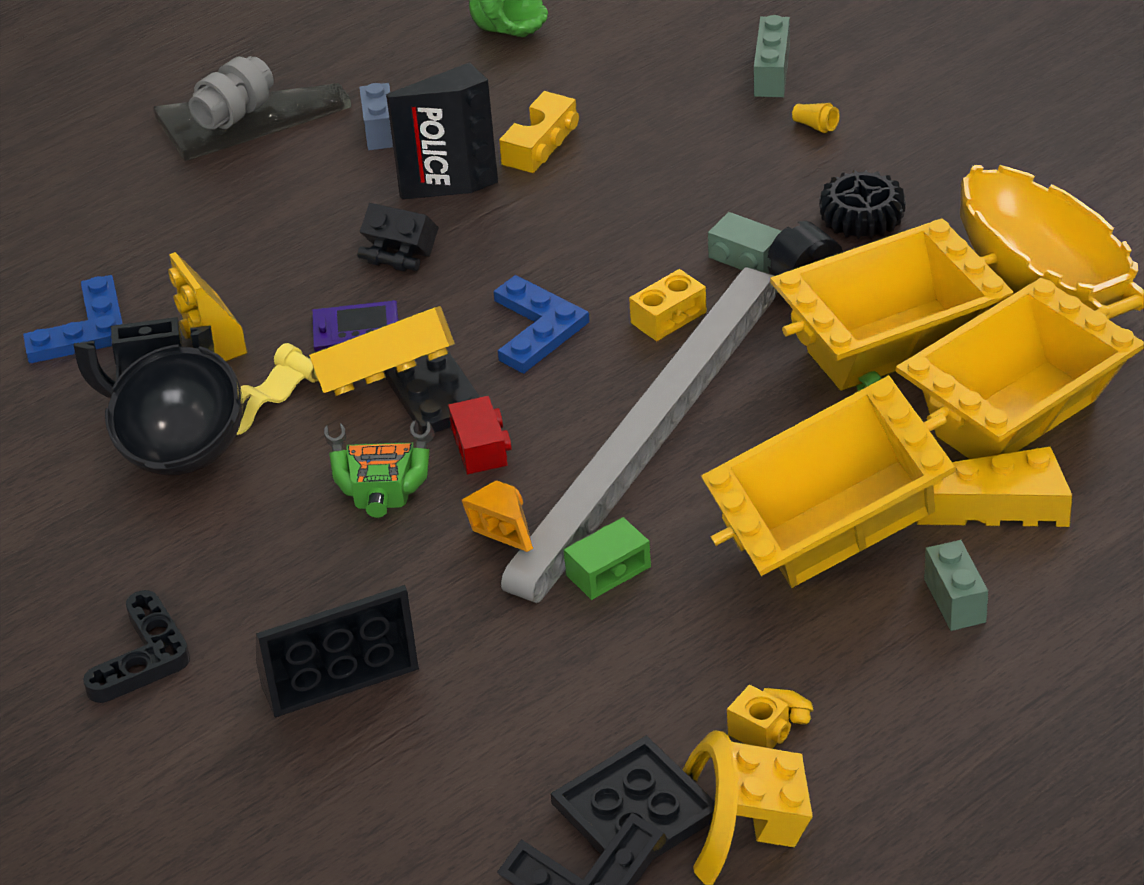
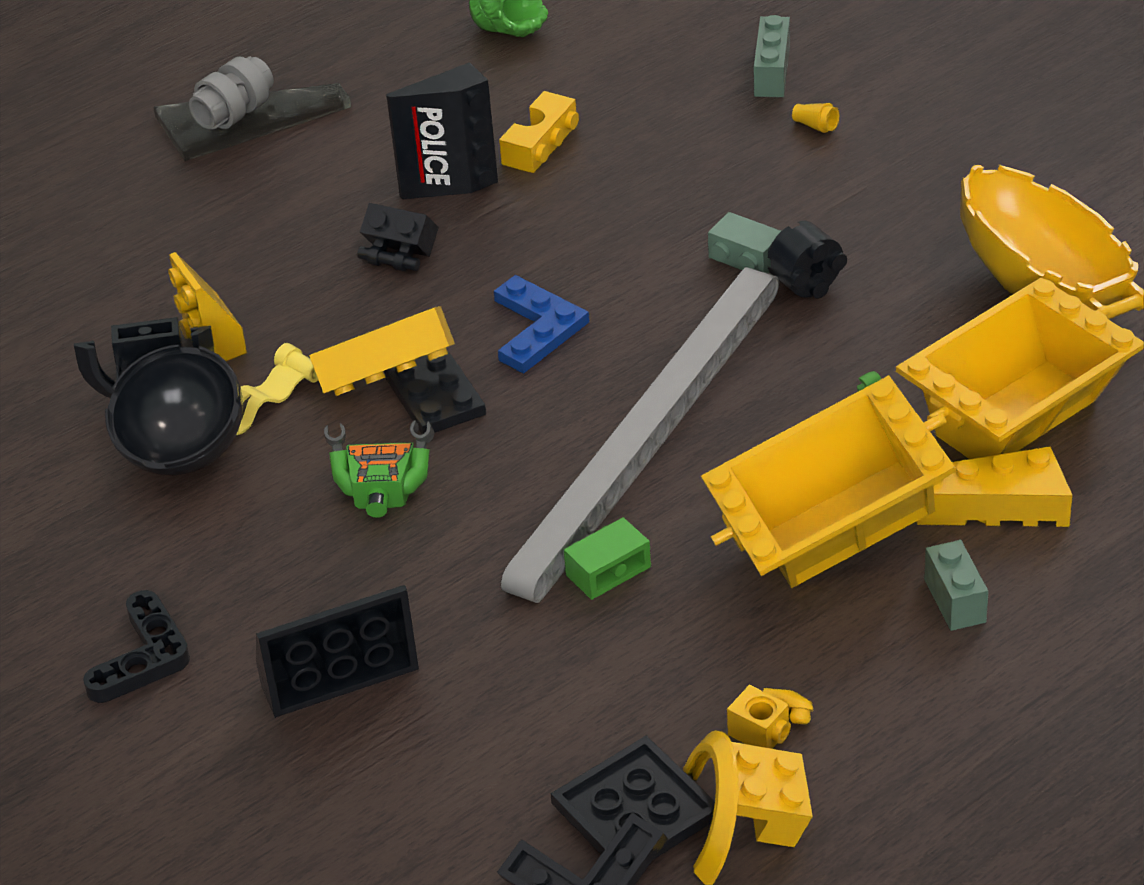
(102, 313): blue plate -> none
(344, 323): container -> none
(376, 115): sand blue brick -> none
(479, 434): red brick -> none
(499, 515): light orange slope -> none
(668, 304): yellow brick -> none
(862, 204): black gear -> none
(887, 299): yellow piece -> none

